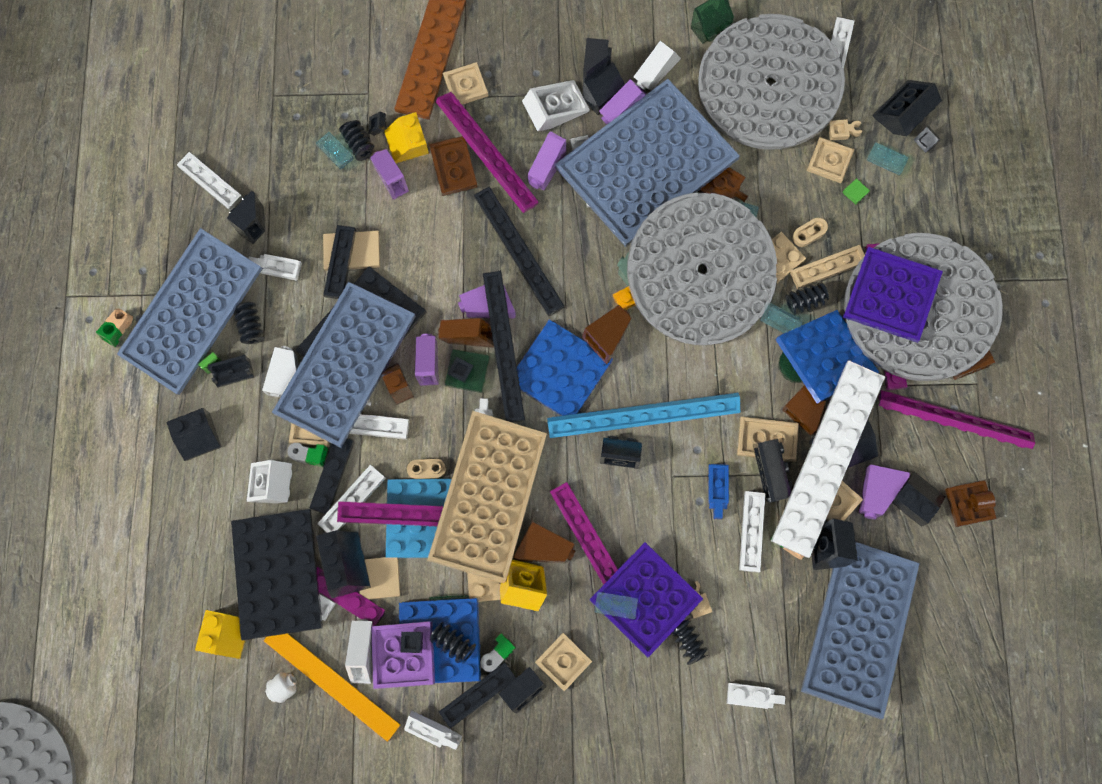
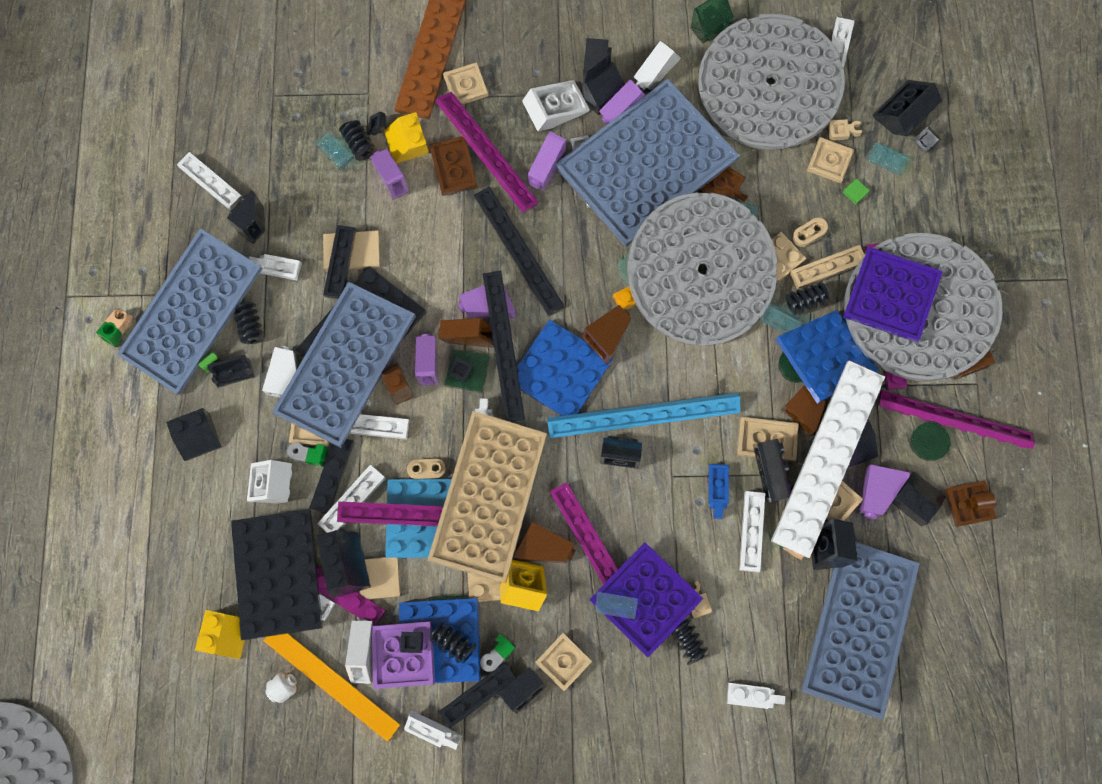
(930, 441): none -> clear green tile

